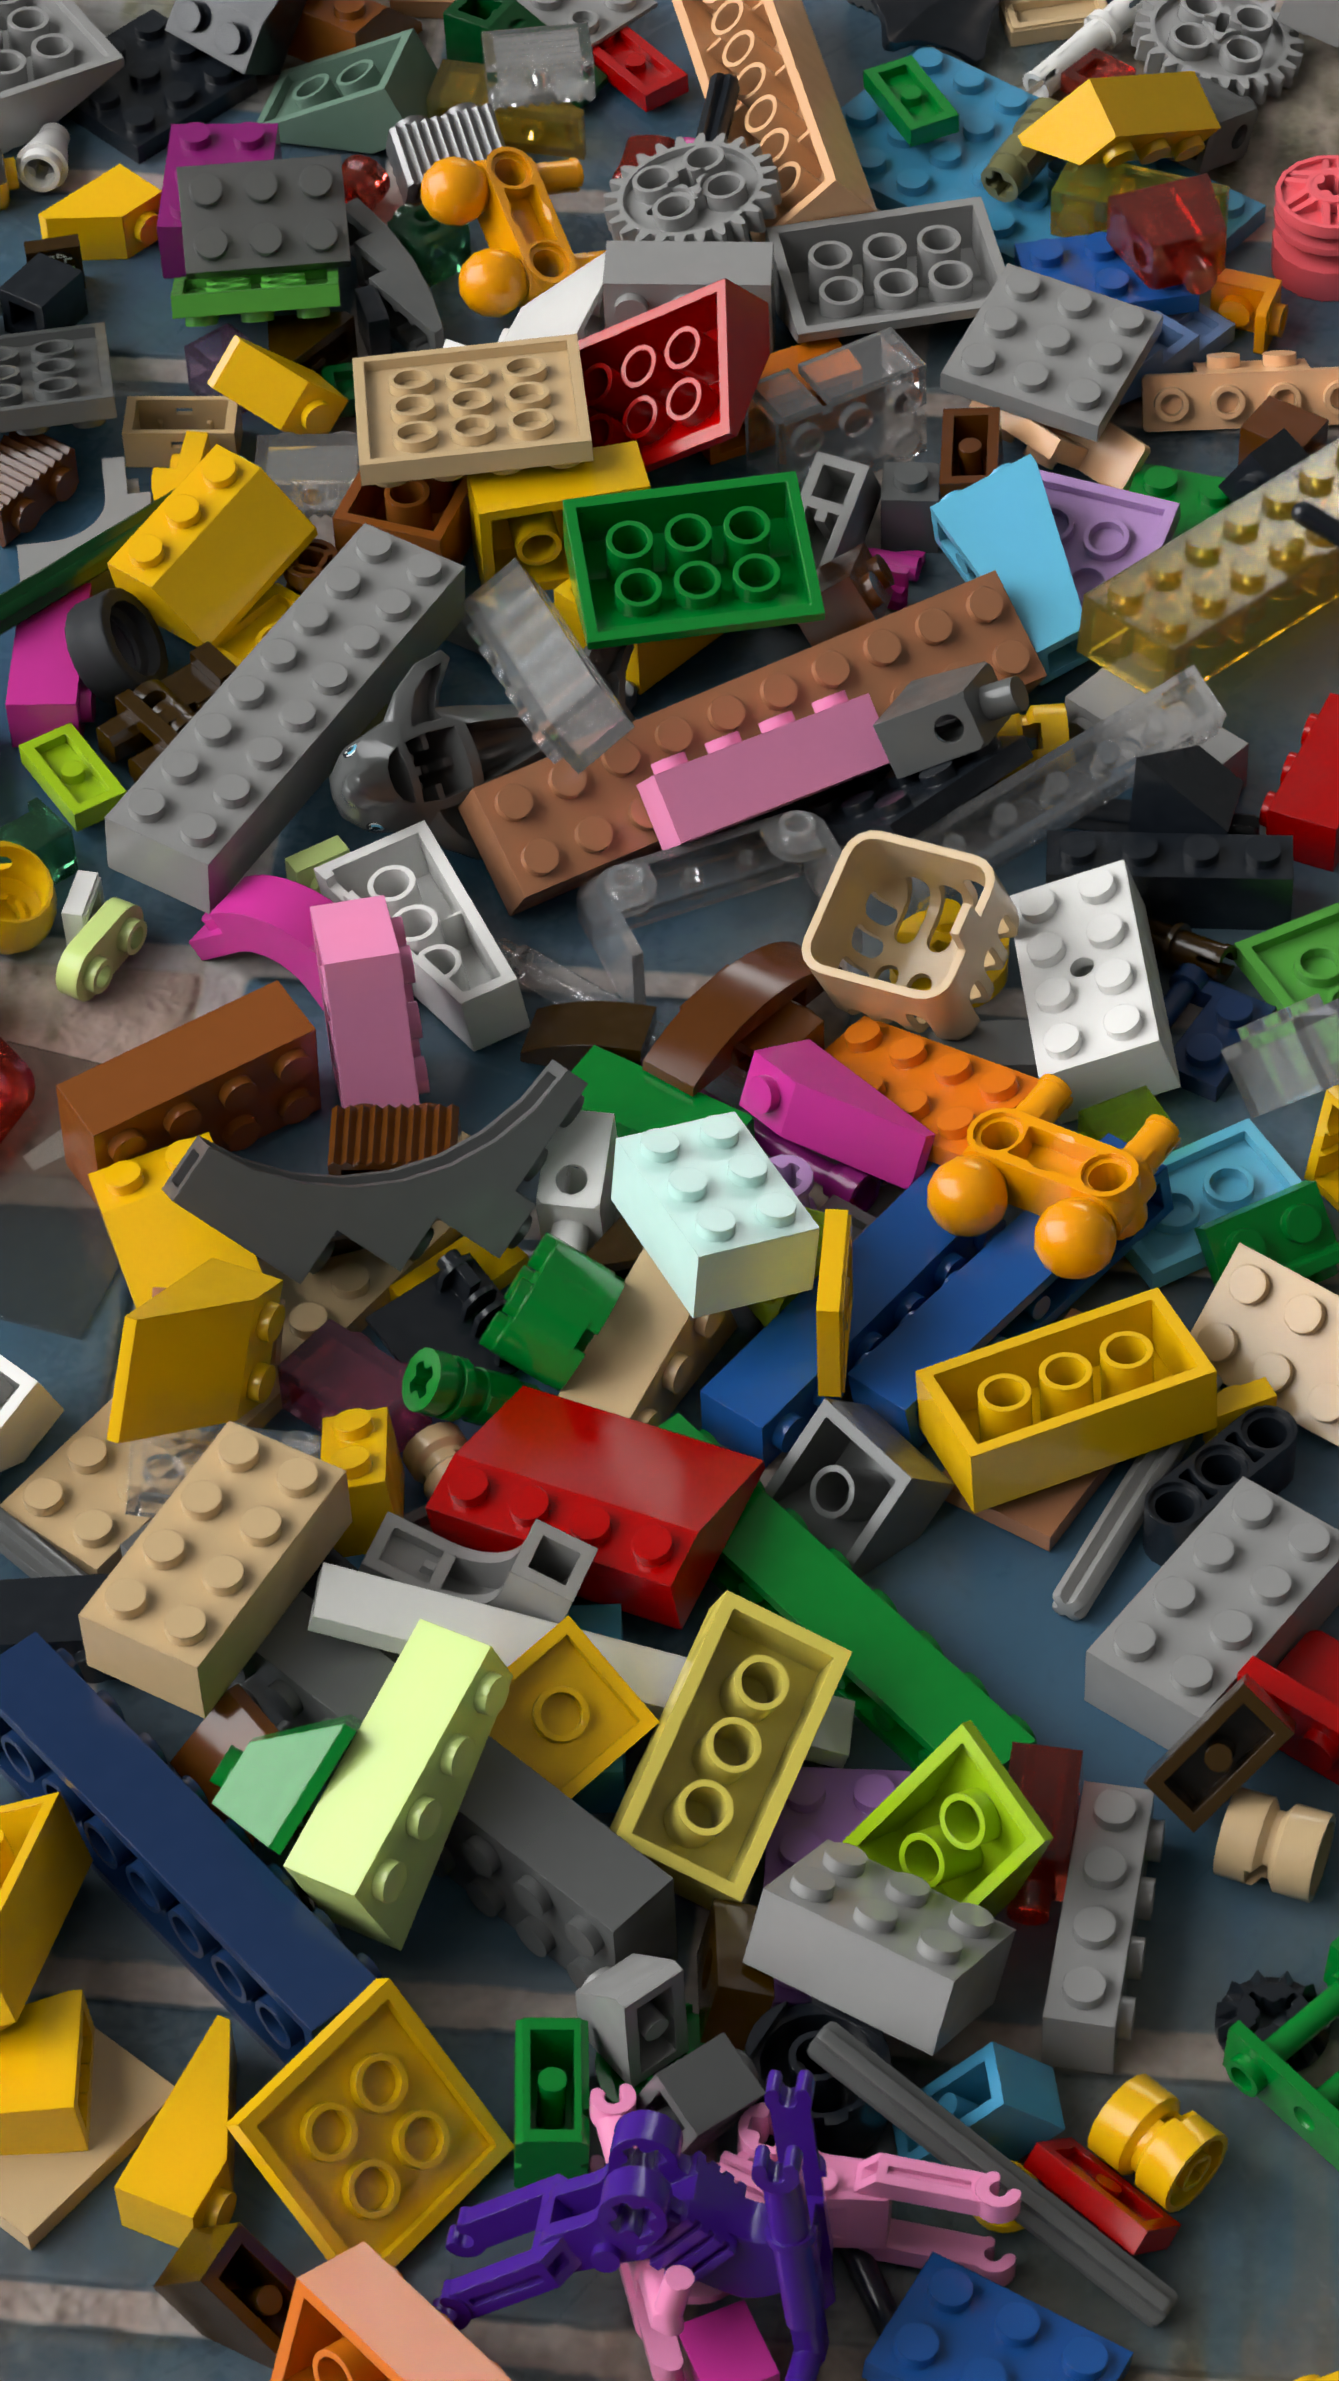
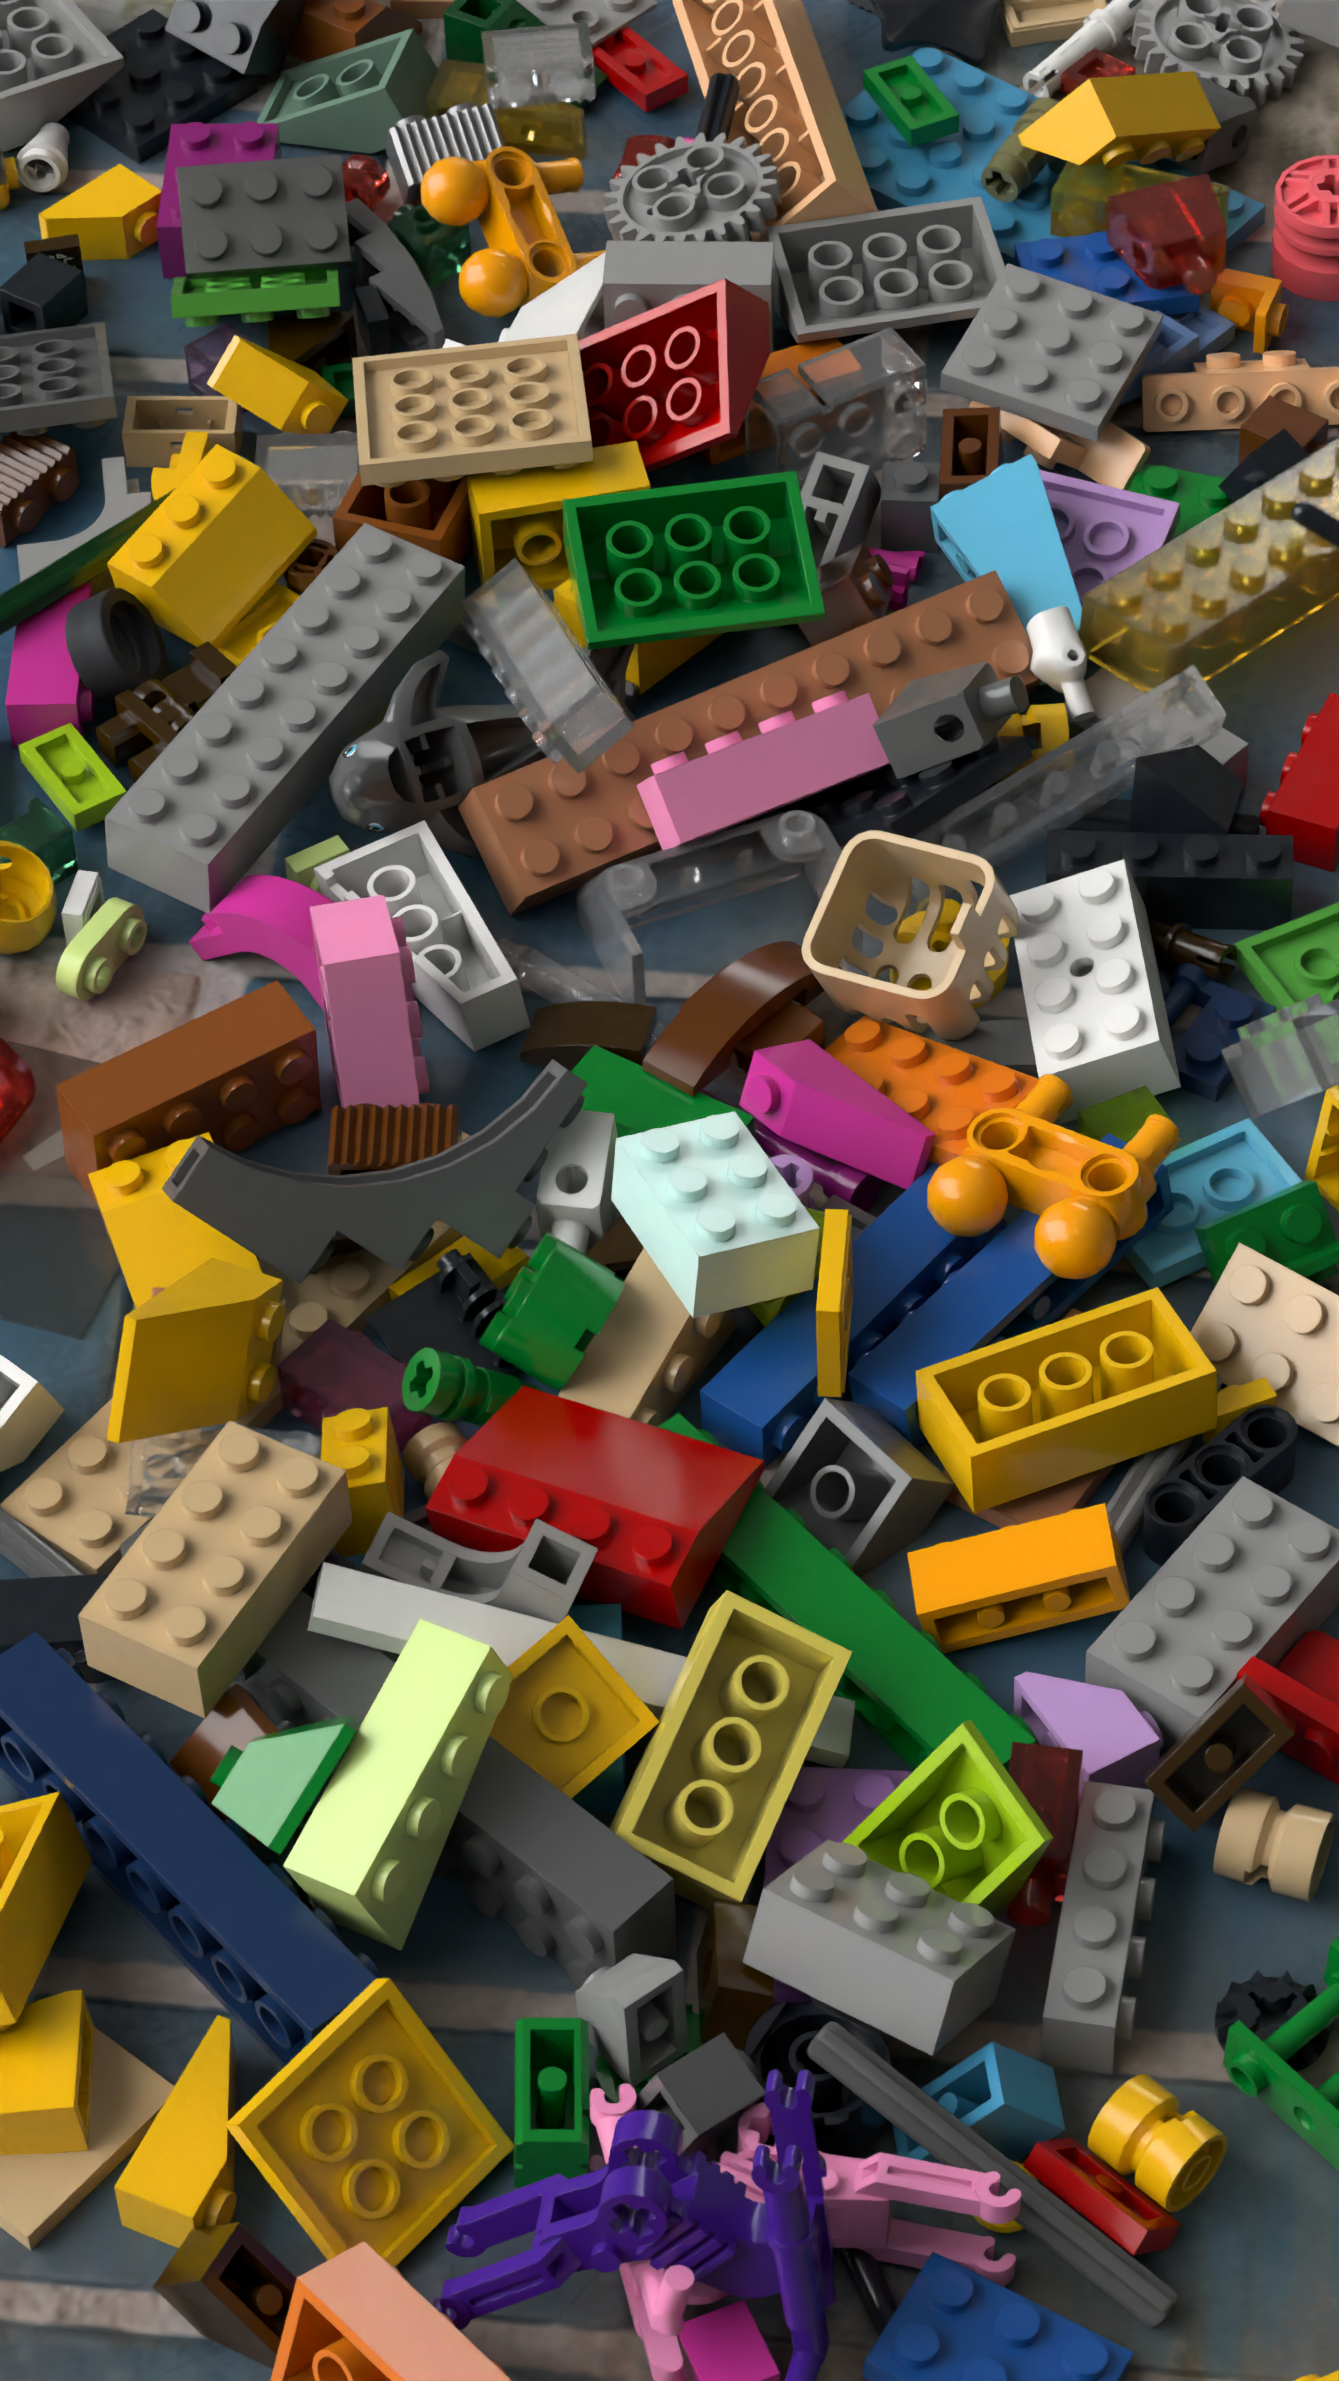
(1019, 1579): none -> light orange brick
(1061, 658): none -> white piece
(1100, 1720): none -> lavender slope

